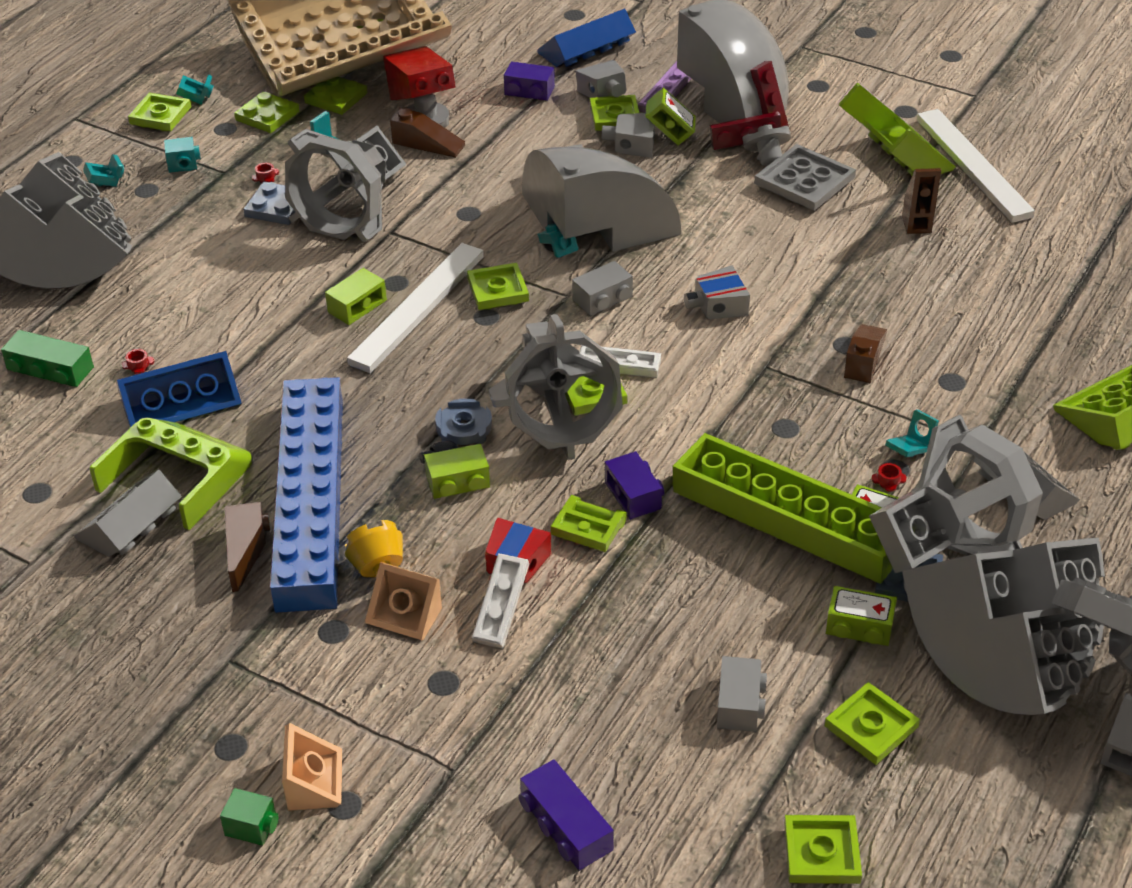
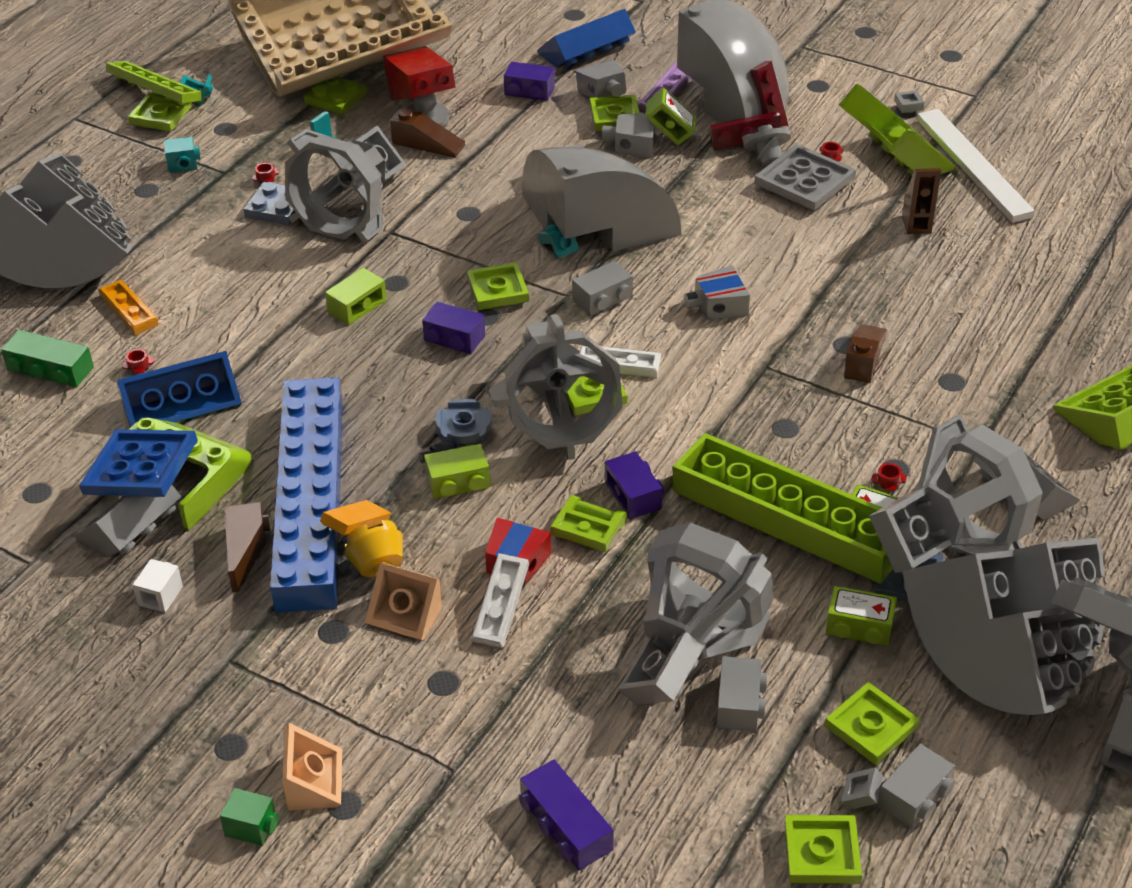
(104, 174): teal bracket -> none
(128, 307): none -> light orange tile
(138, 463): none -> blue plate
(156, 83): none -> lime plate
(157, 585): none -> white brick
(266, 112): lime plate -> none
(352, 516): none -> light orange tile
(414, 308): white tile -> none
(453, 327): none -> dark purple brick
(689, 621): none -> light grey plate
(831, 150): none -> red plate
(862, 788): none -> light grey plate
(909, 101): none -> light grey plate
(913, 442): teal bracket -> none
(917, 786): none -> light grey brick

